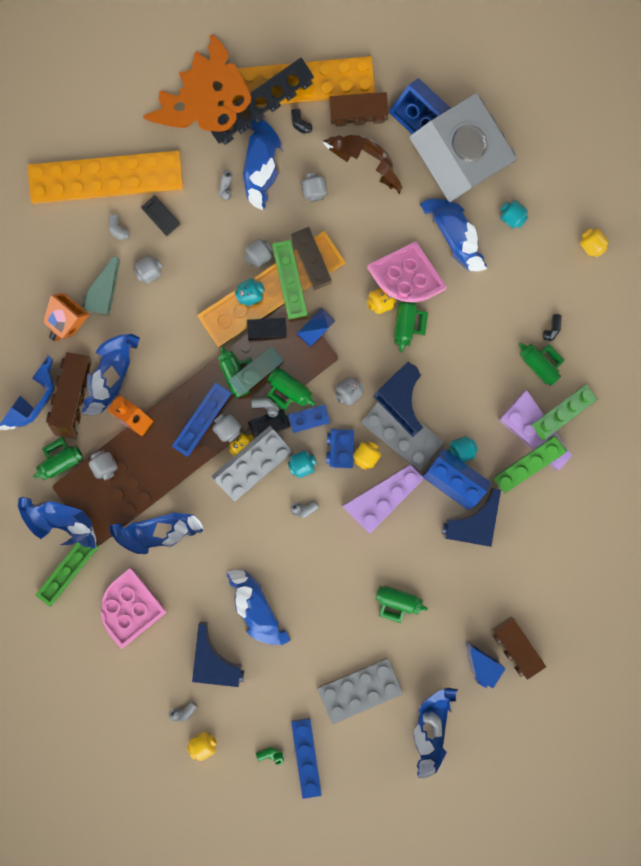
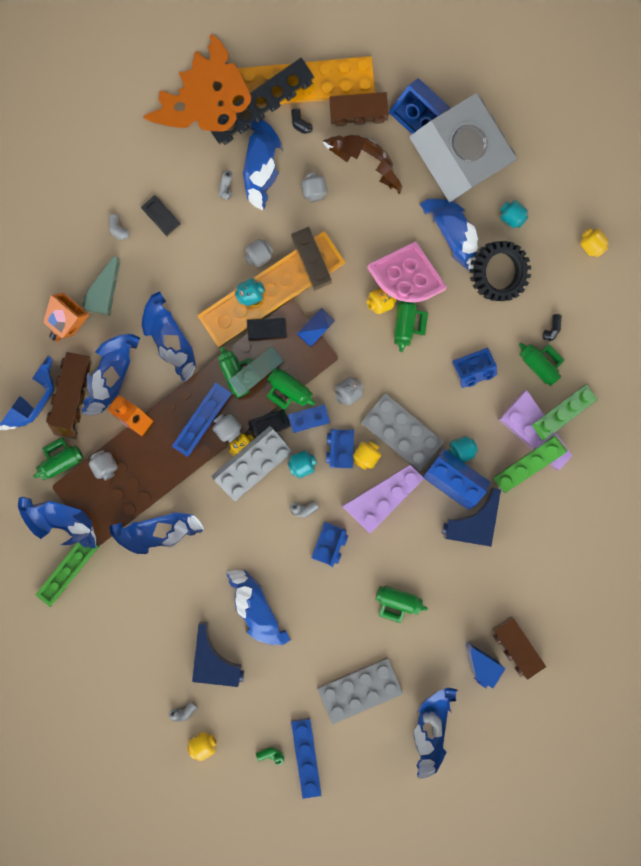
(105, 177): light orange plate -> none
(129, 608): bright pink plate -> none
(148, 269): light grey head -> none
(159, 322): none -> blue animal
(268, 404): light grey arm -> none
(289, 279): bright green plate -> none
(329, 544): none -> blue bracket
(397, 397): dark blue arch -> none
(475, 368): none -> blue bracket
(521, 269): none -> black tyre

